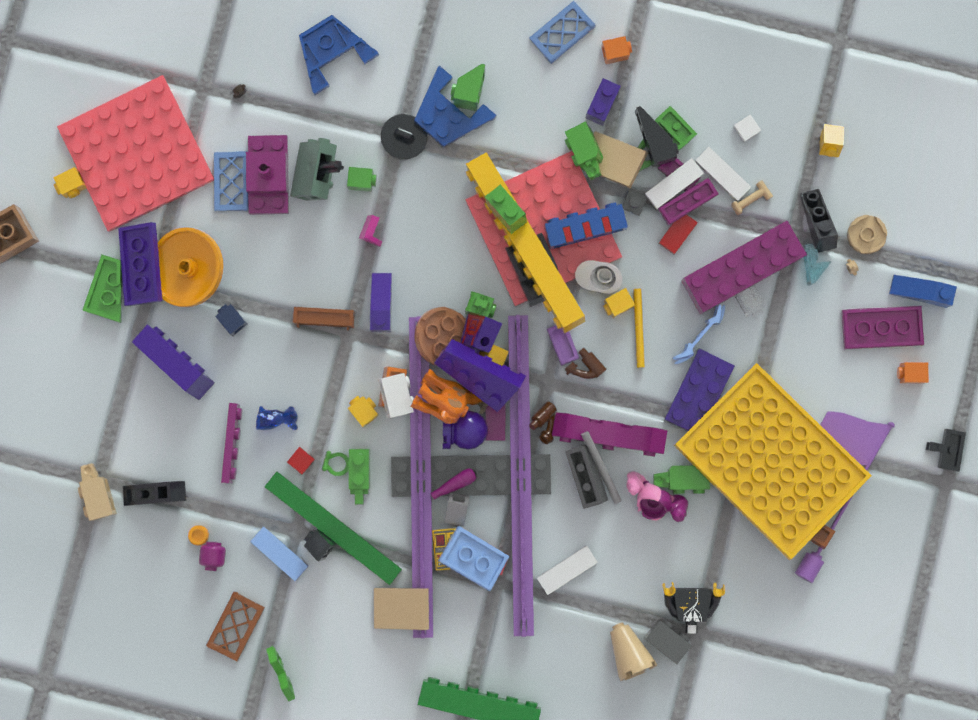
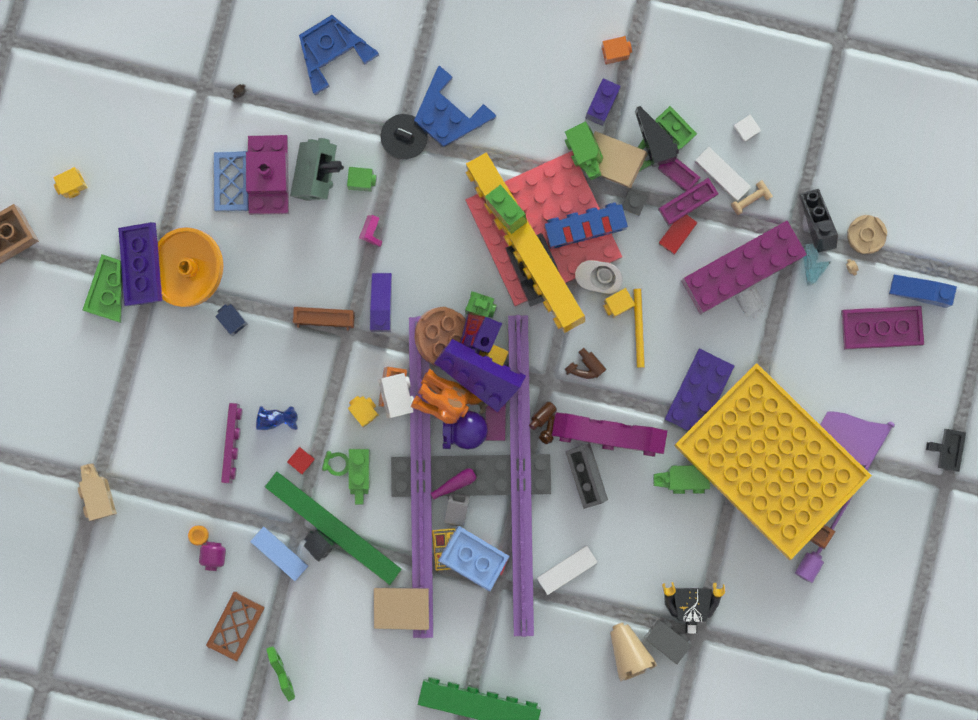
(135, 153): coral plate -> none
(154, 493): black slope -> none
(173, 362): dark purple wedge -> none
(468, 89): bright green slope -> none
(561, 16): medium blue window -> none
(563, 345): medium lavender tile -> none
(601, 467): light grey bar -> none
(654, 501): hair -> none
(674, 183): white tile -> none
(688, 350): light blue piece -> none
(831, 140): brick -> none
(913, 373): orange brick -> none

